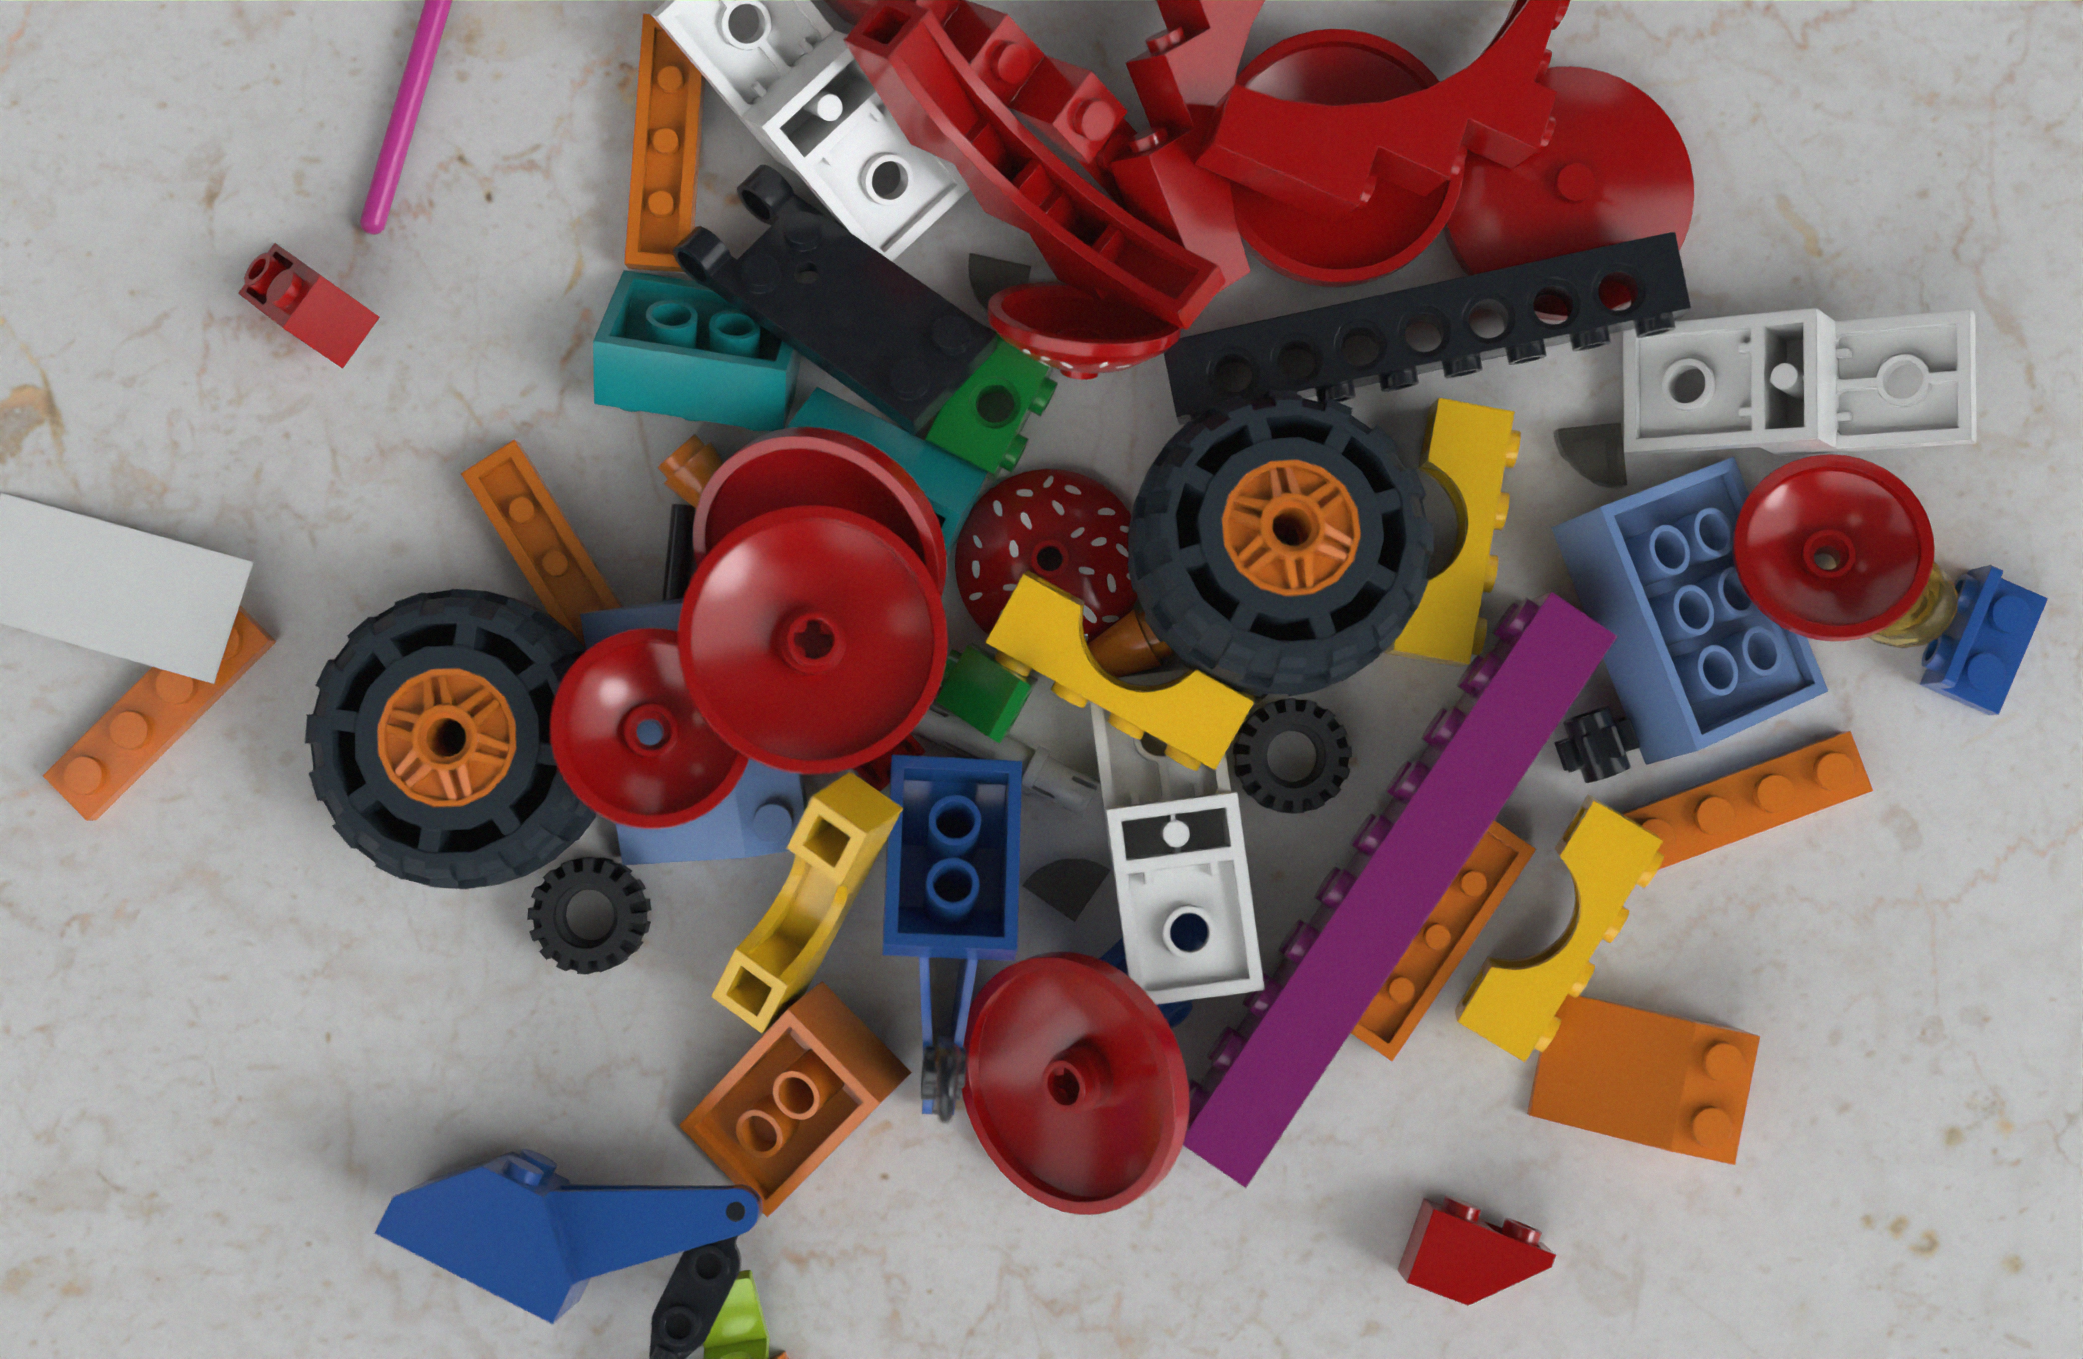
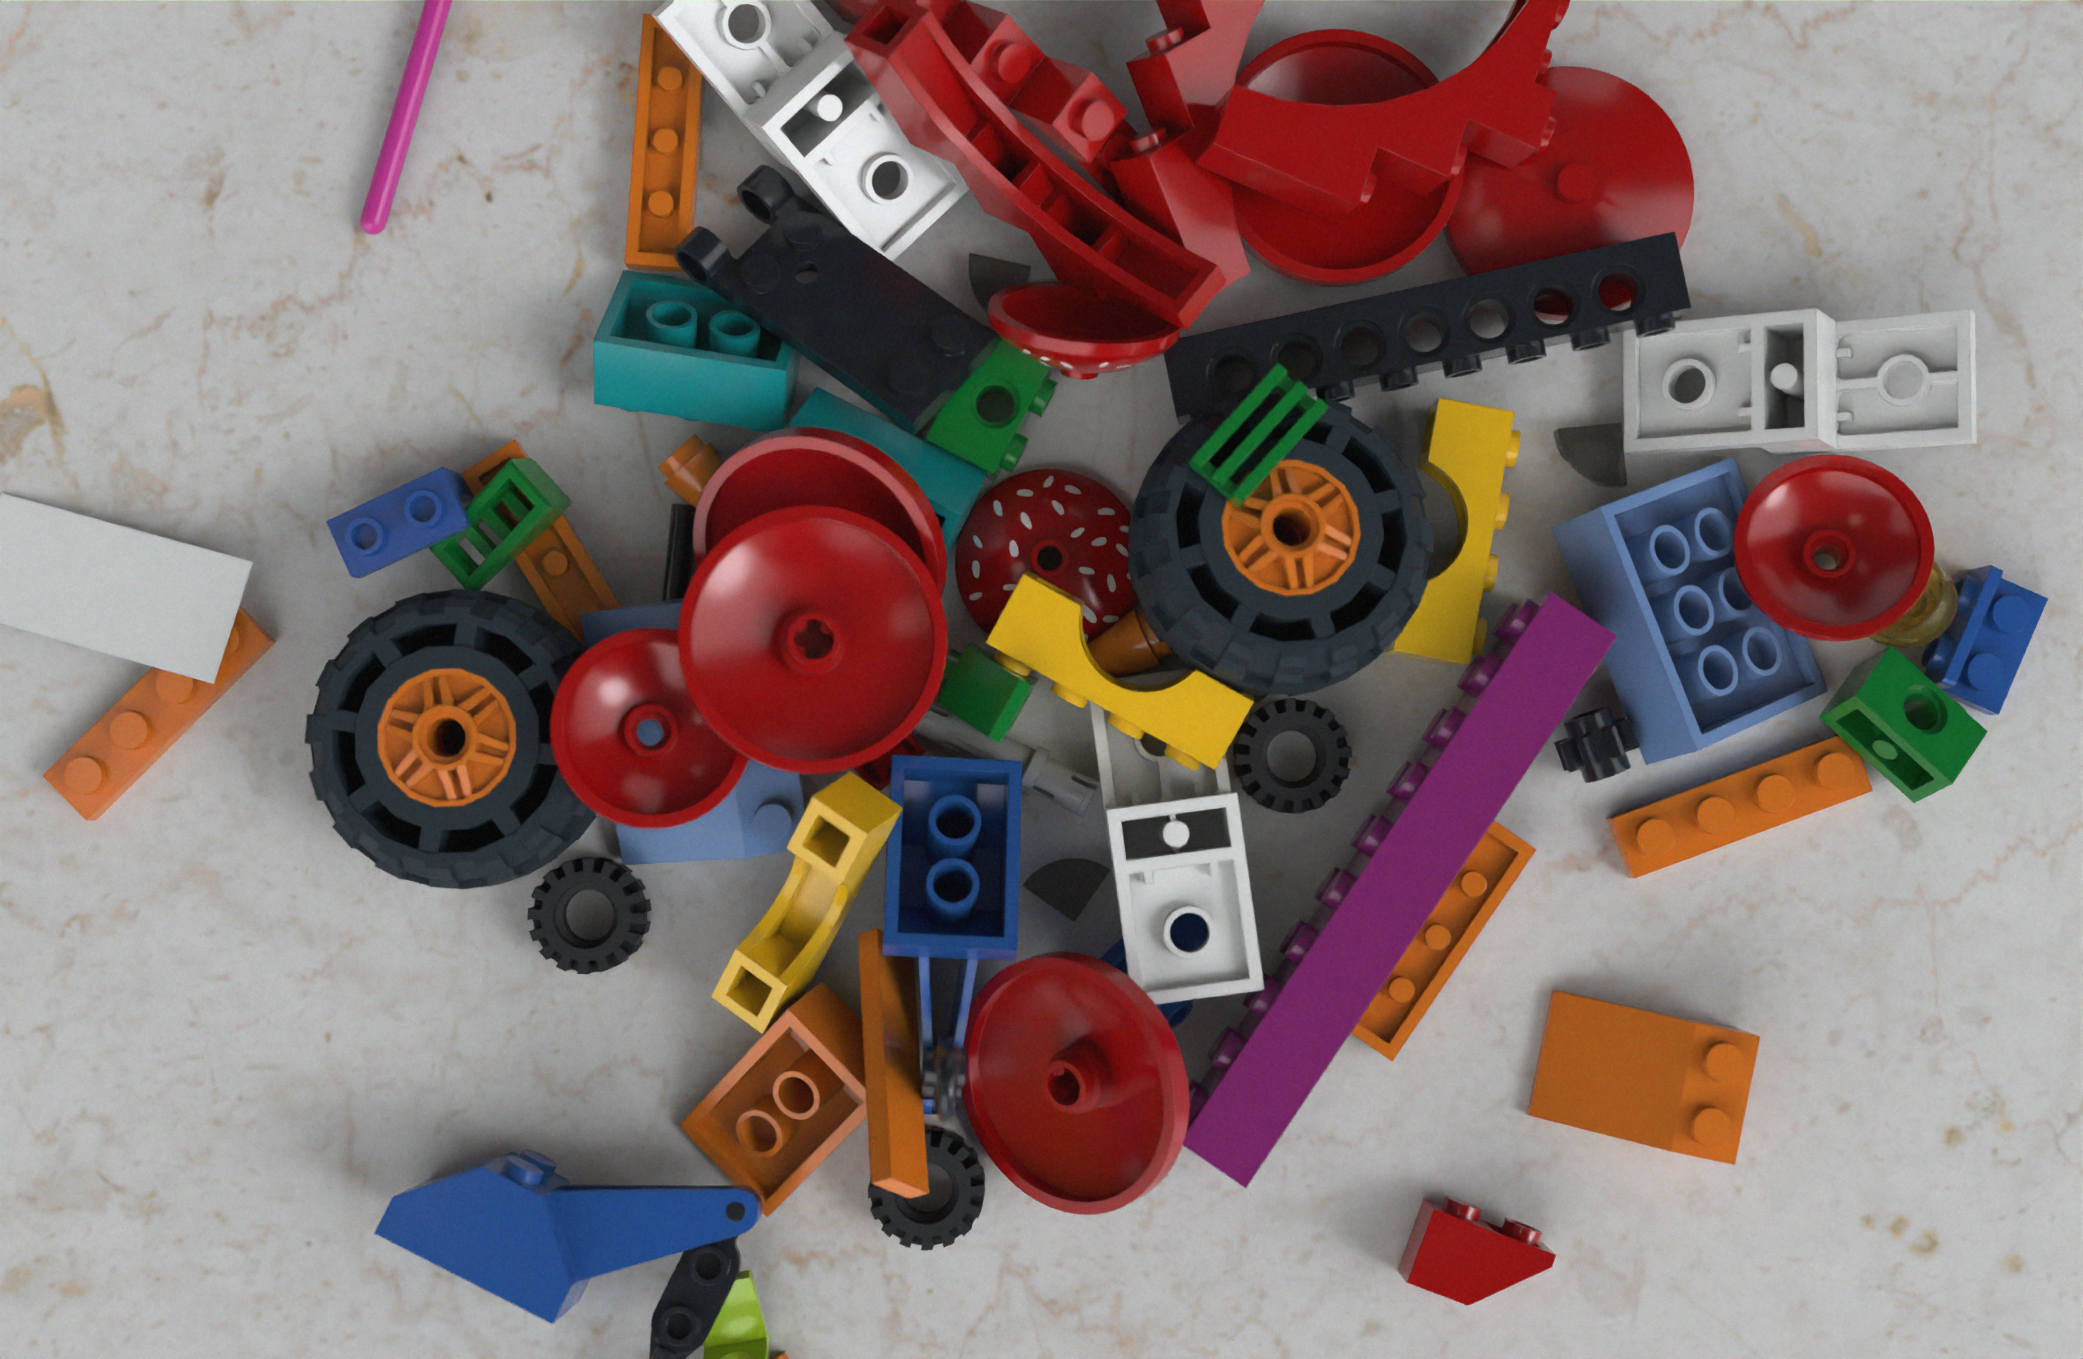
(307, 305): red slope -> none
(401, 522): none -> blue bracket
(549, 505): none -> green slope
(892, 1069): none -> orange tile
(955, 1216): none -> black tyre
(1294, 395): none -> green tile
(1518, 998): yellow arch -> none
(1903, 724): none -> green brick

